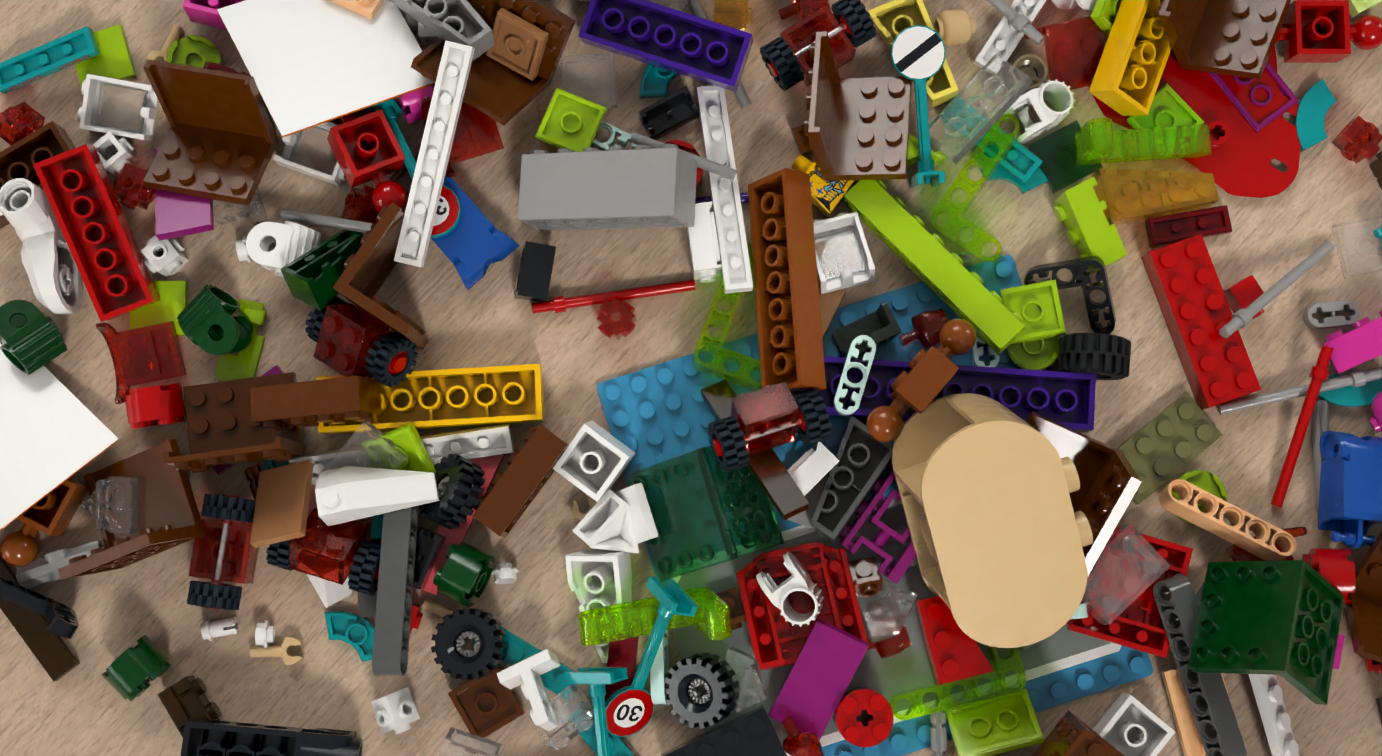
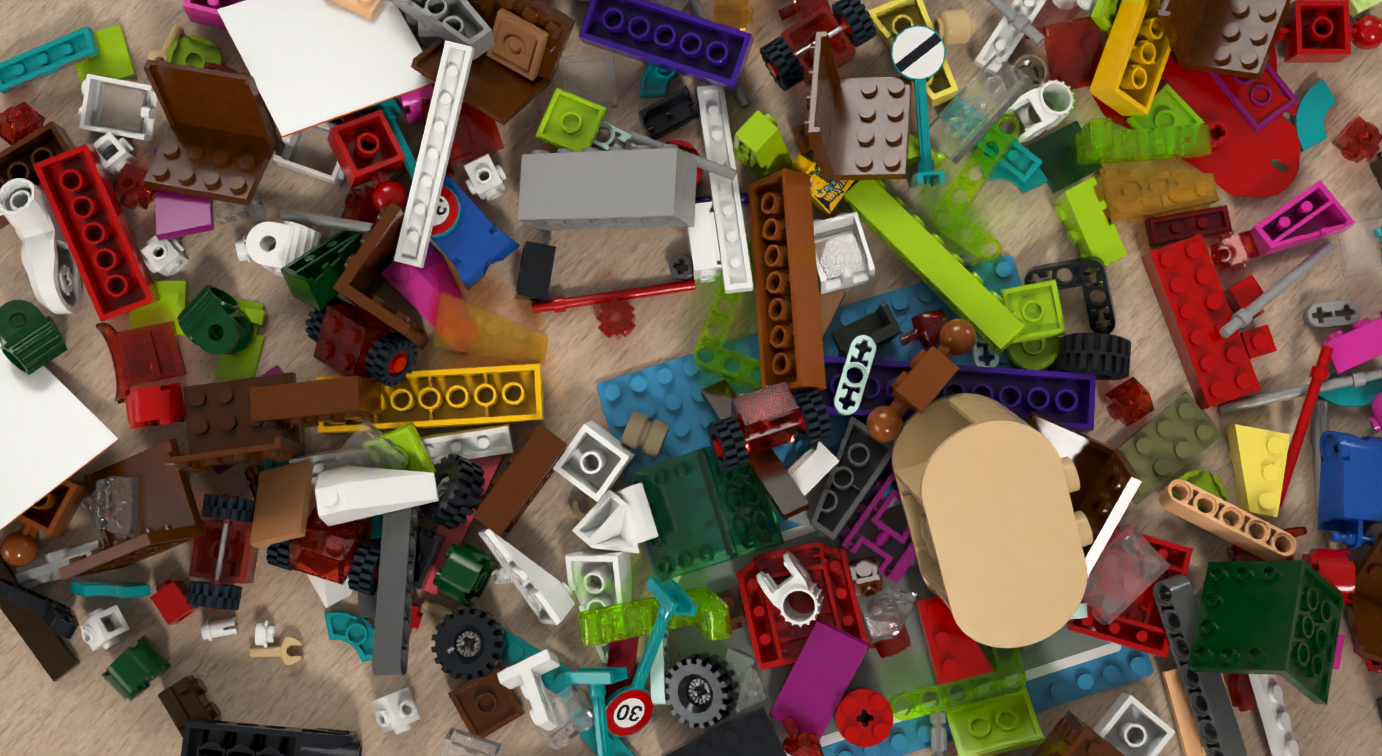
(104, 628): none -> white brick
(110, 588): none -> teal tile
(172, 601): none -> red brick
(423, 285): none -> dark pink wedge
(479, 331): none -> clear yellow wedge
(481, 170): none -> white brick
(540, 590): none -> white wedge
(645, 434): none -> dark tan wheel
(676, 273): none -> dark grey bush
(761, 146): none -> lime wedge
(1129, 402): none -> clear red brick
(1233, 250): none -> clear red brick
(1241, 692): none -> clear red brick
(1258, 341): none -> red brick
(1258, 468): none -> light yellow wedge
(1301, 221): none -> dark pink wedge

